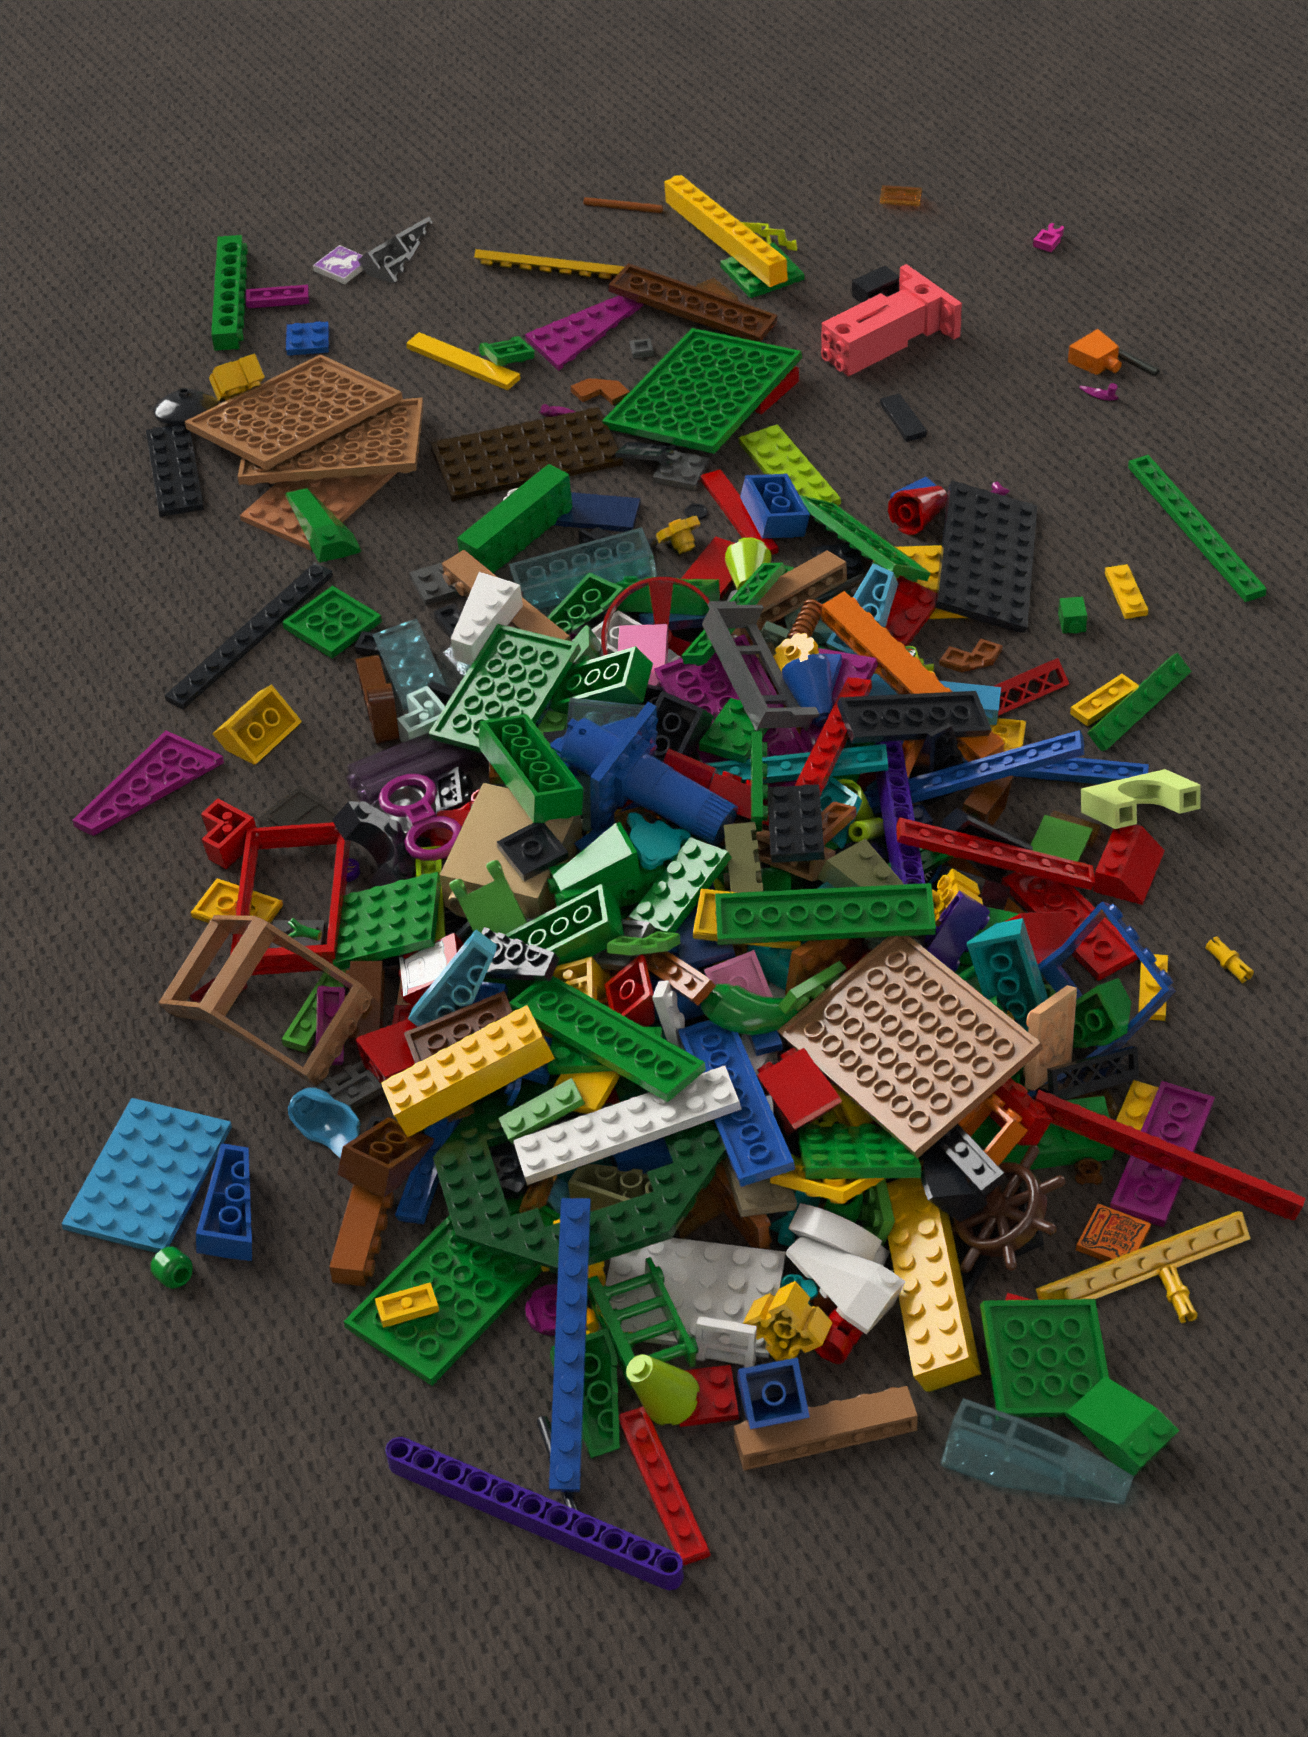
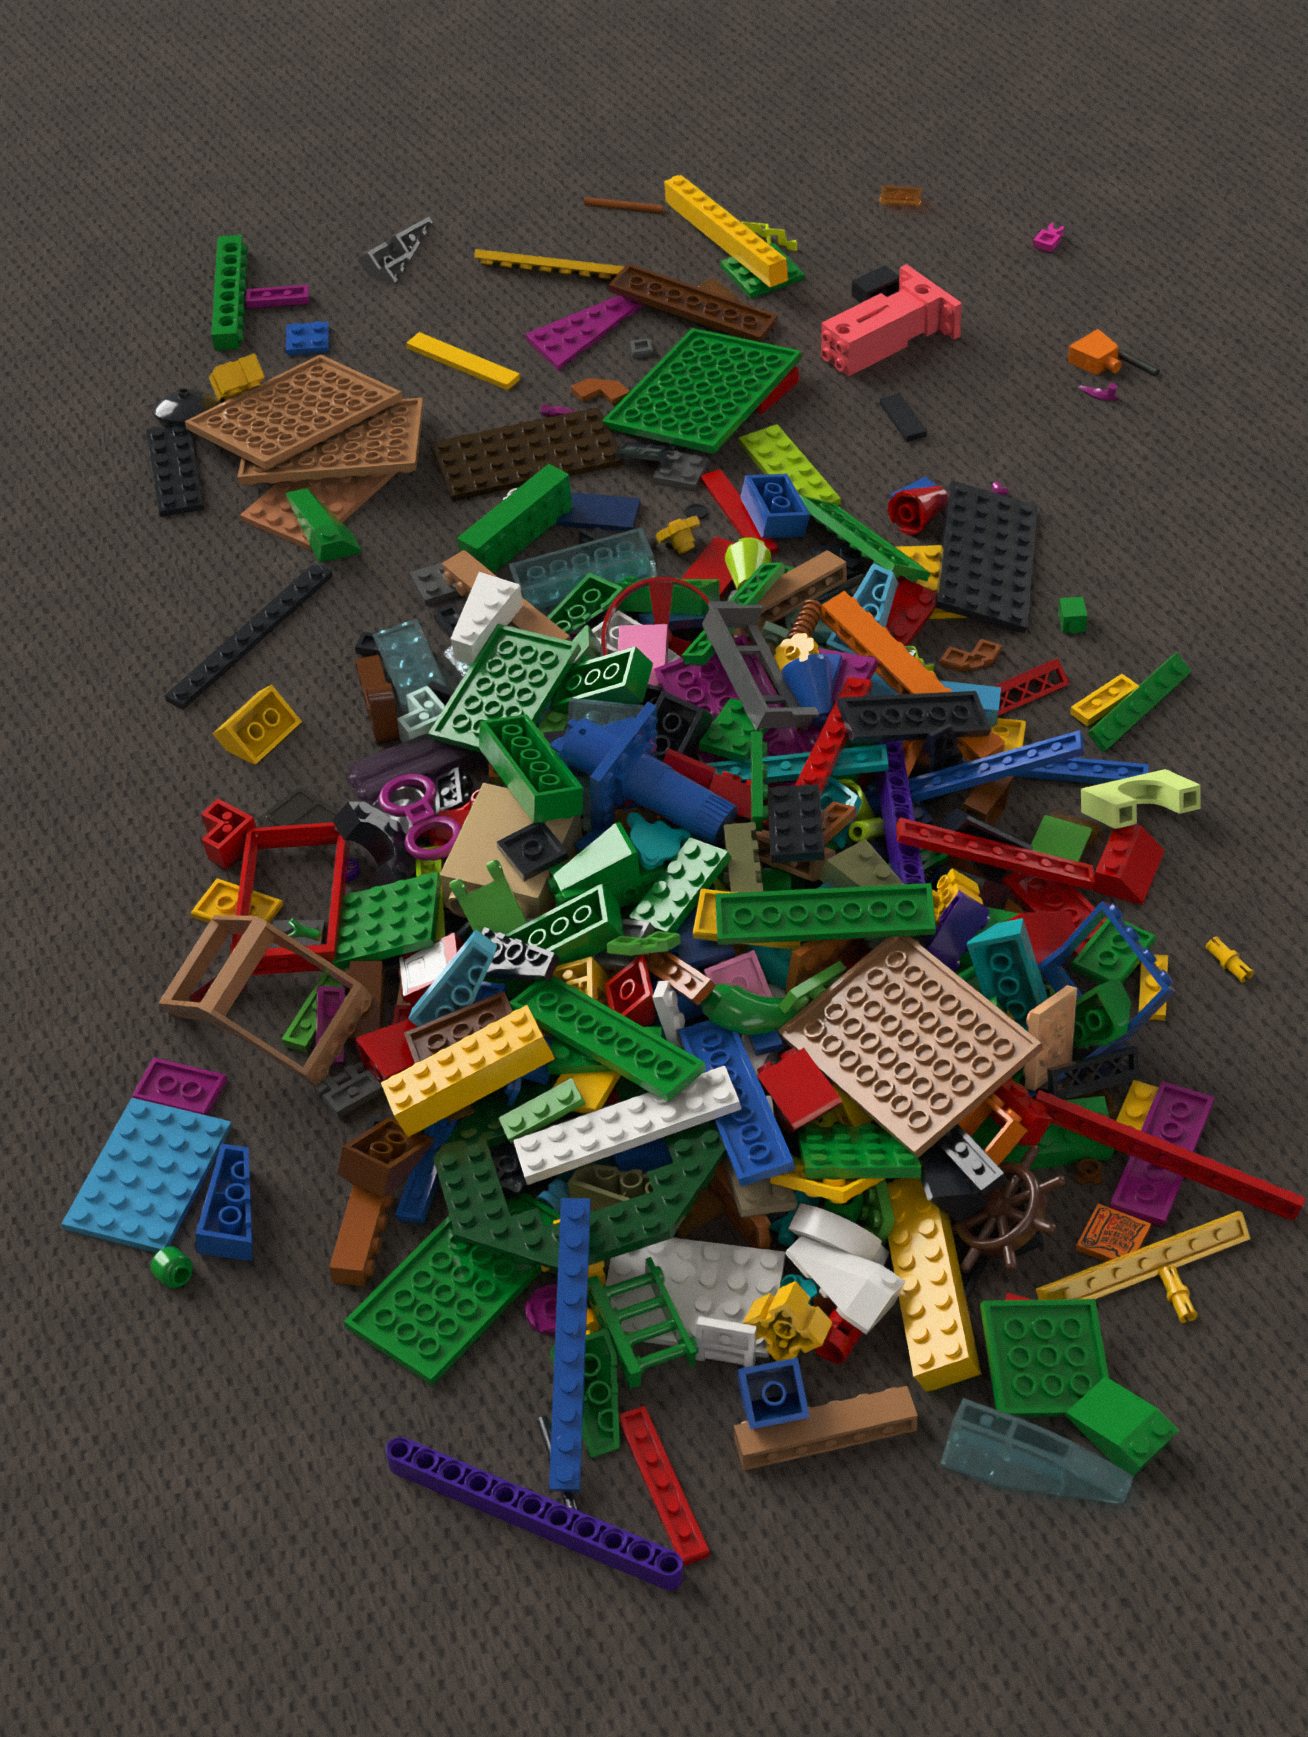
(154, 774): magenta wing -> none
(180, 1086): none -> magenta tile
(323, 1118): dark azure hair -> none
(332, 621): green plate -> none
(339, 265): tile -> none
(406, 1305): yellow plate -> none
(507, 351): green plate -> none
(537, 1194): clear orange tile -> none
(663, 1389): lime cone -> none
(715, 1396): red plate -> none
(1109, 955): none -> green tile
(1126, 591): yellow plate -> none
(1197, 528): green plate -> none

